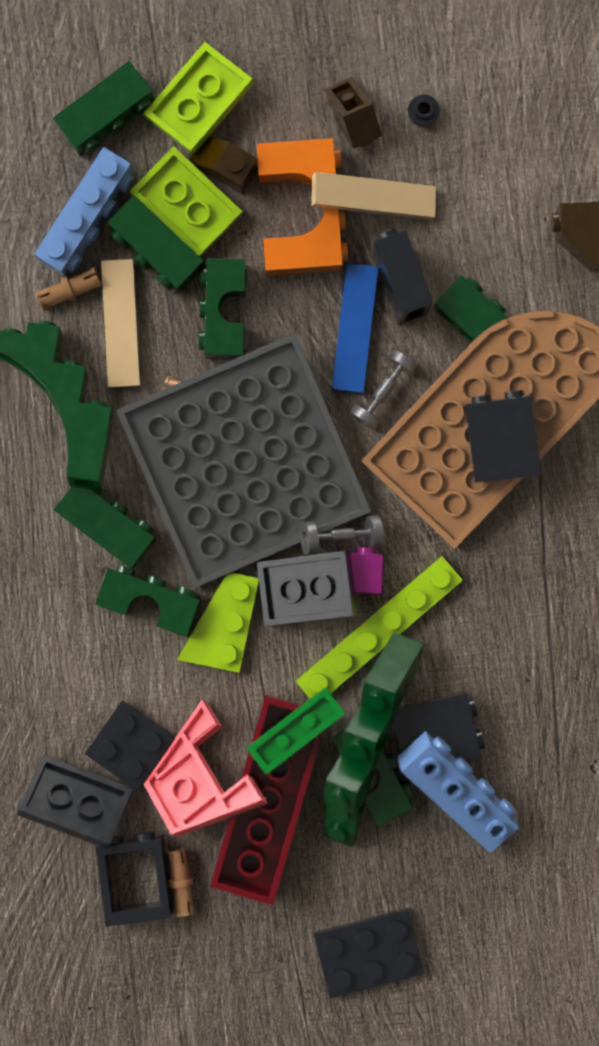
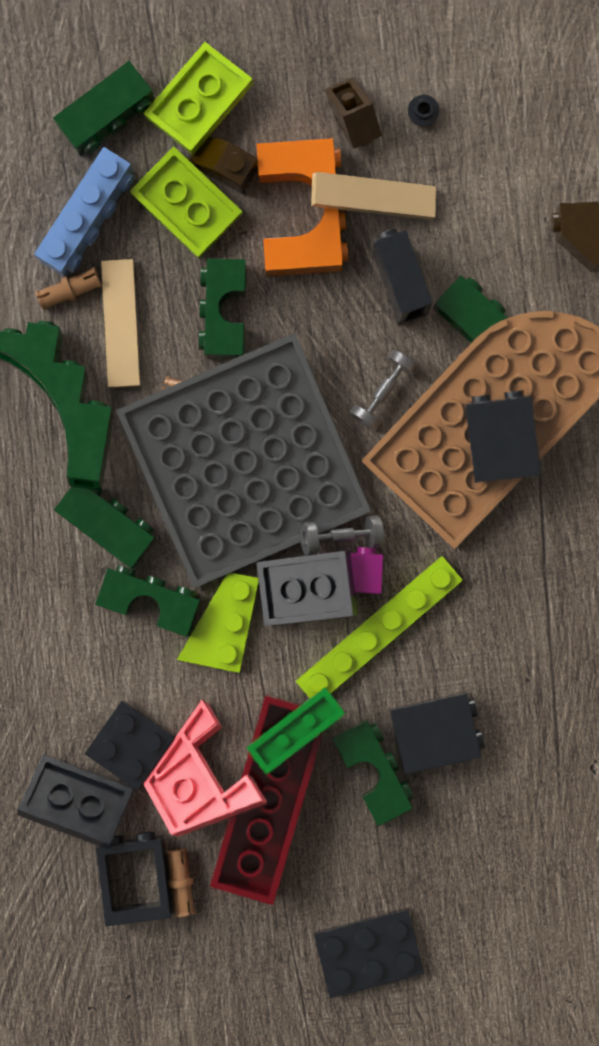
(155, 245): dark green brick -> none
(355, 328): blue tile -> none
(366, 735): dark green arch -> none
(458, 792): medium blue brick -> none

